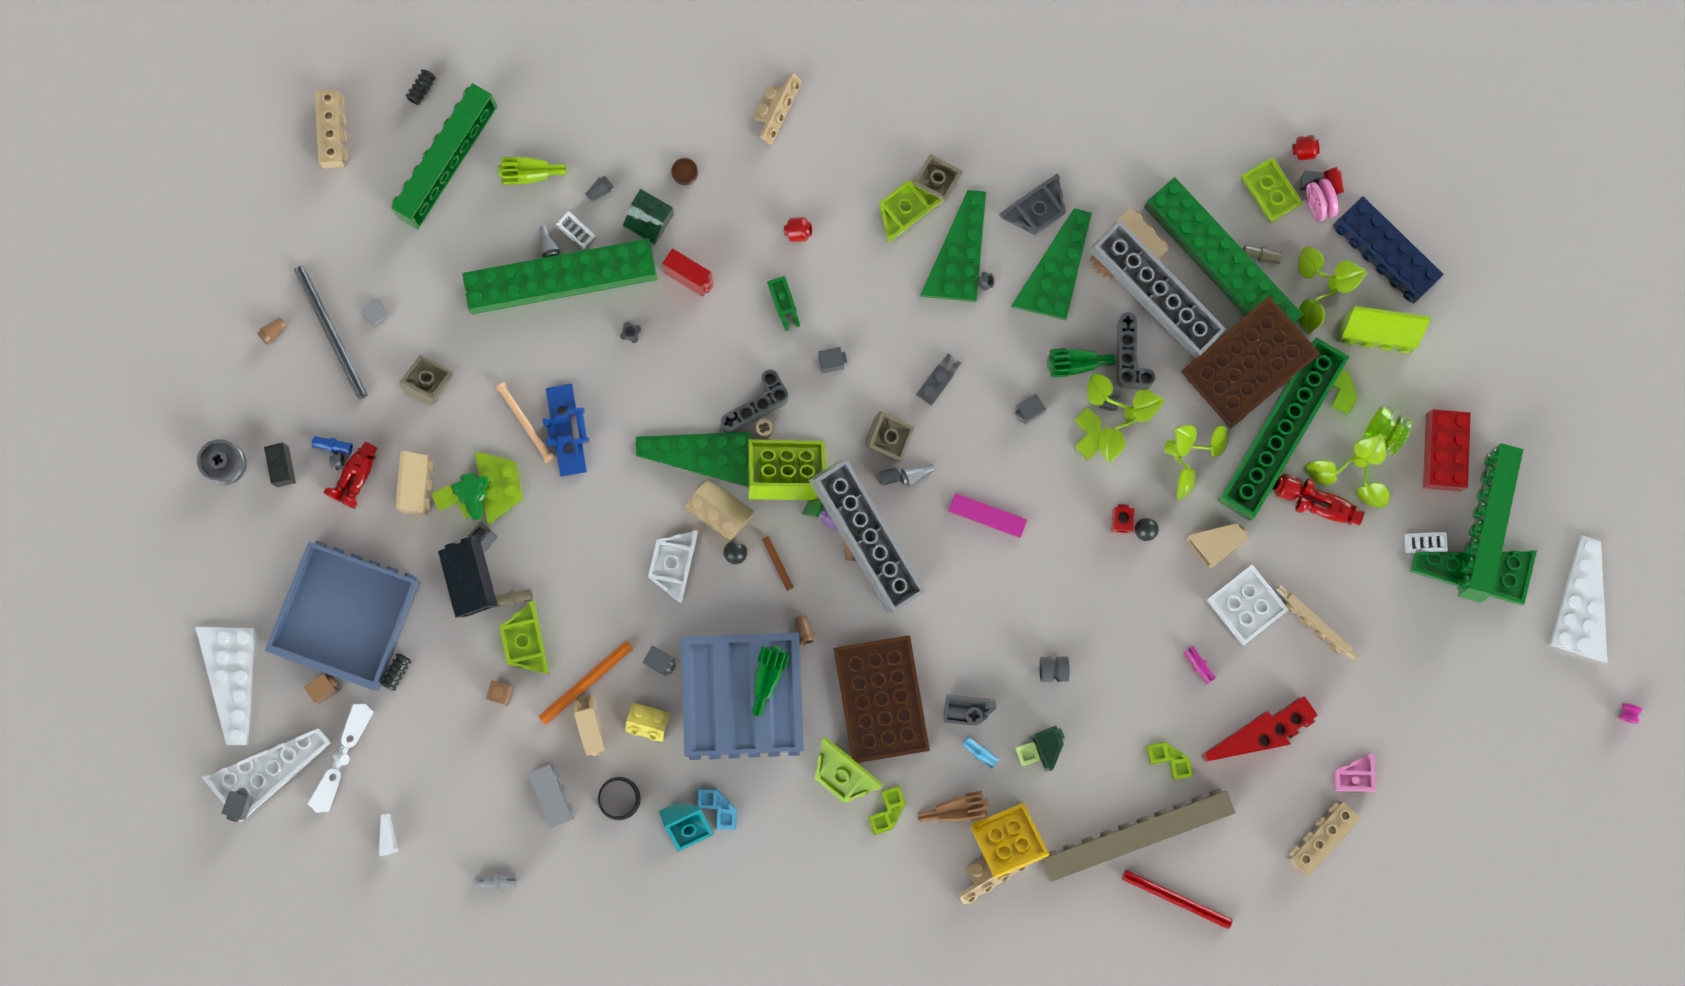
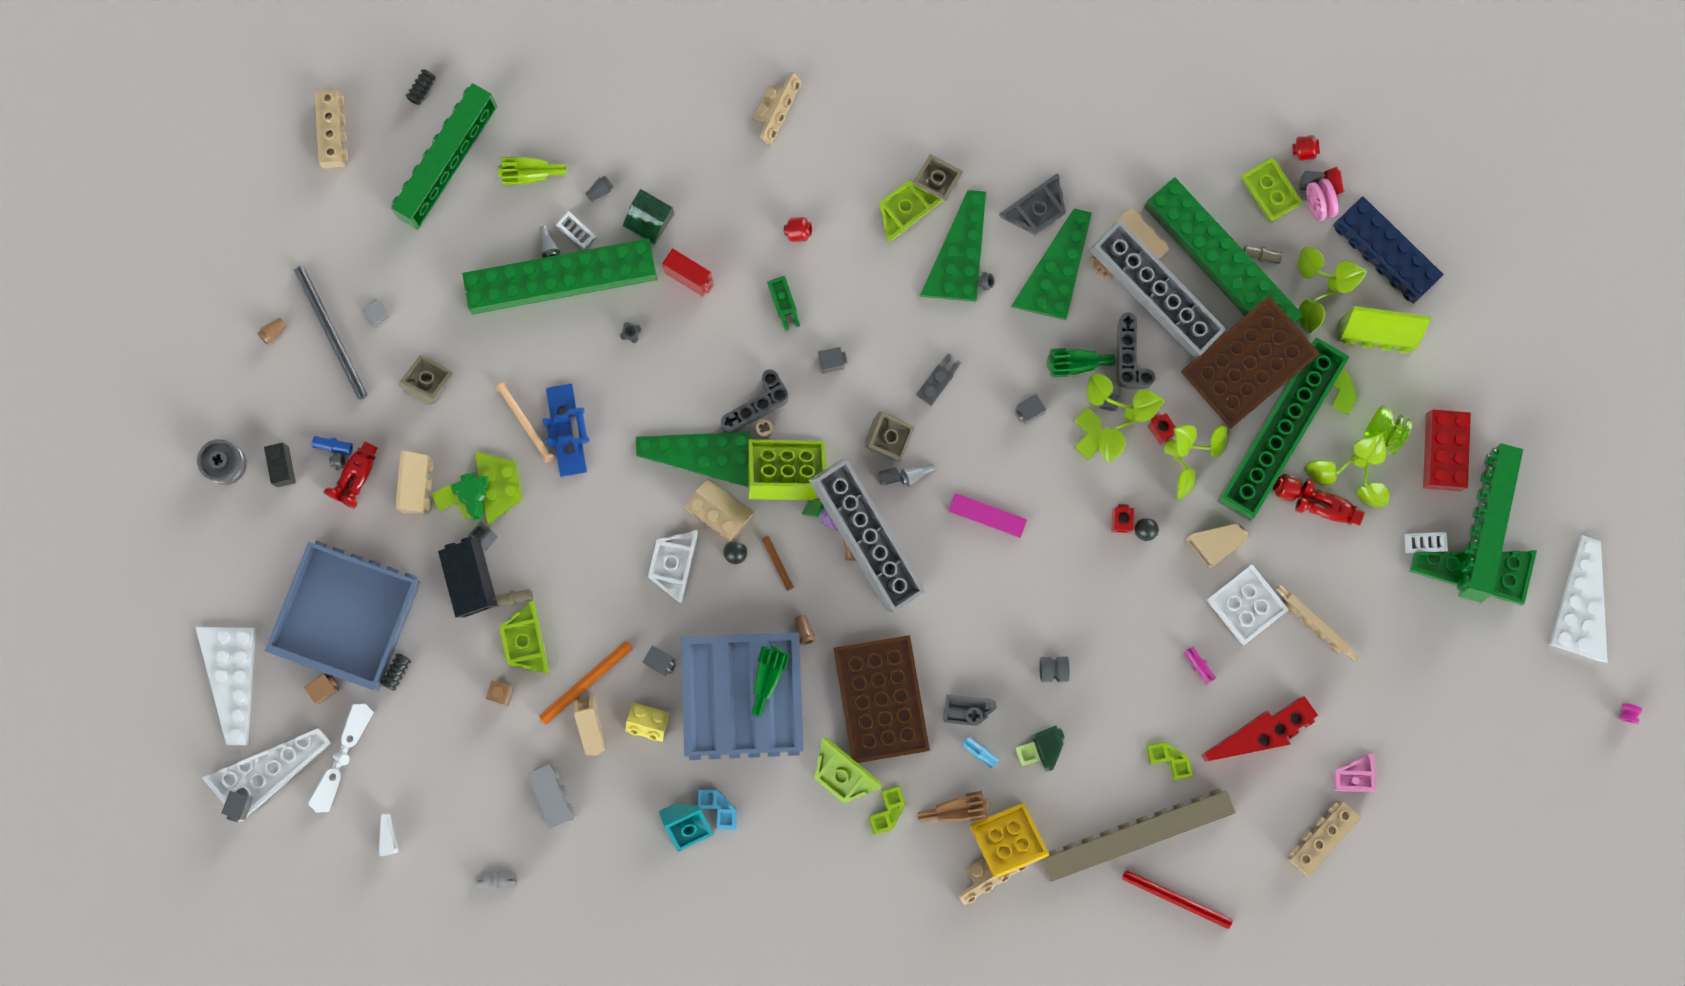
(637, 798): black tyre -> none
(684, 171): reddish brown piece -> none
(1162, 436): none -> red brick

